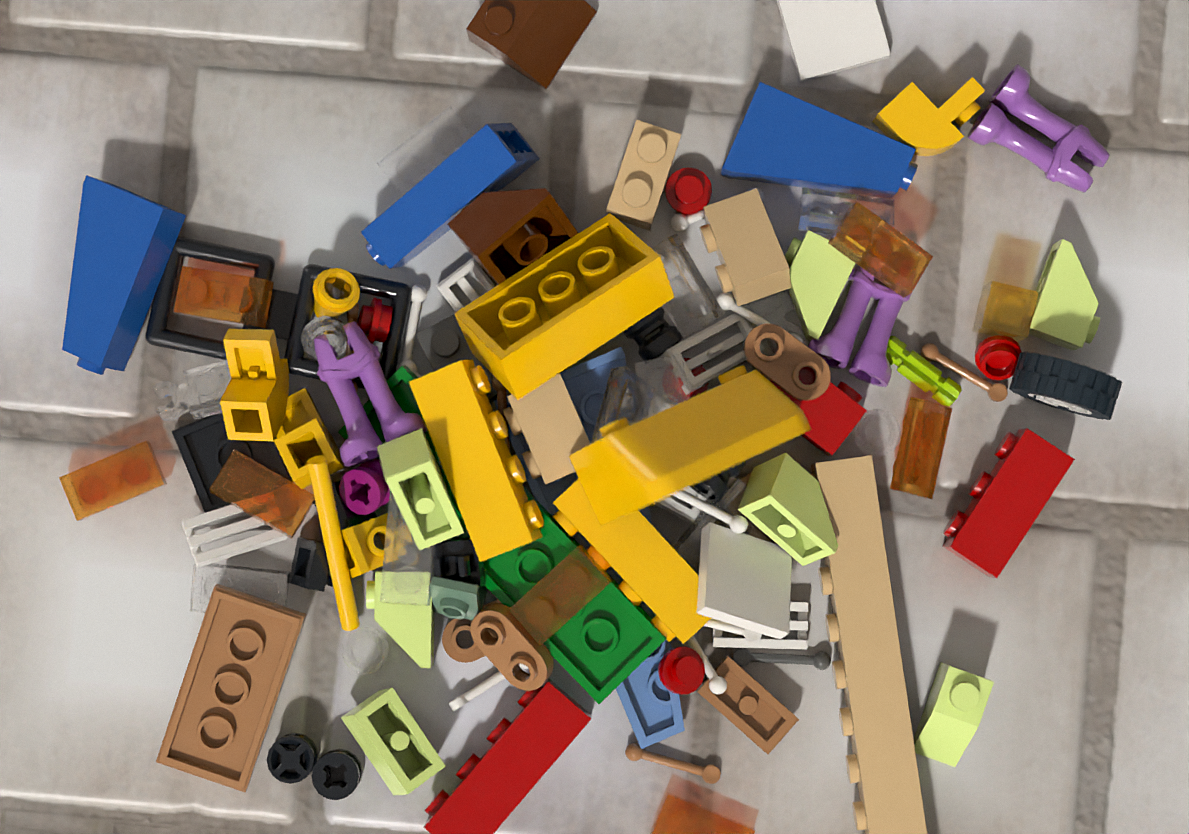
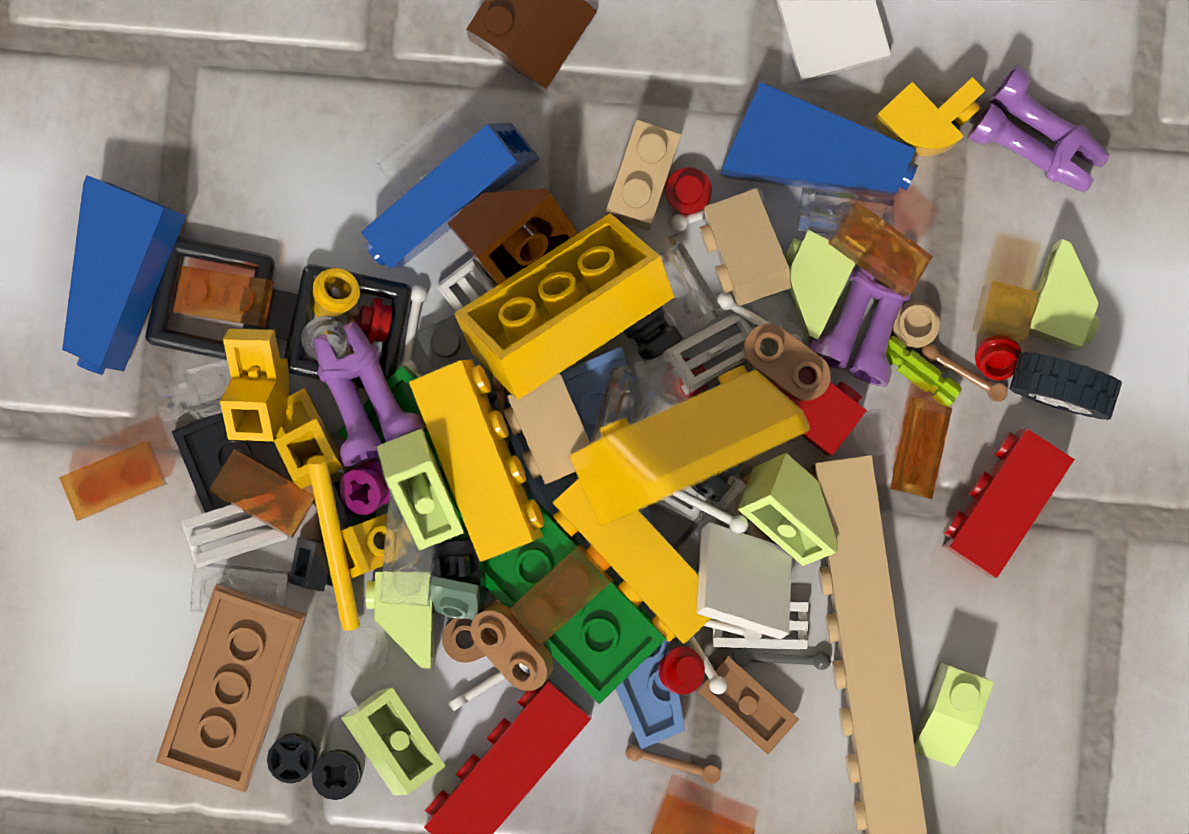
(916, 324): none -> tan plate

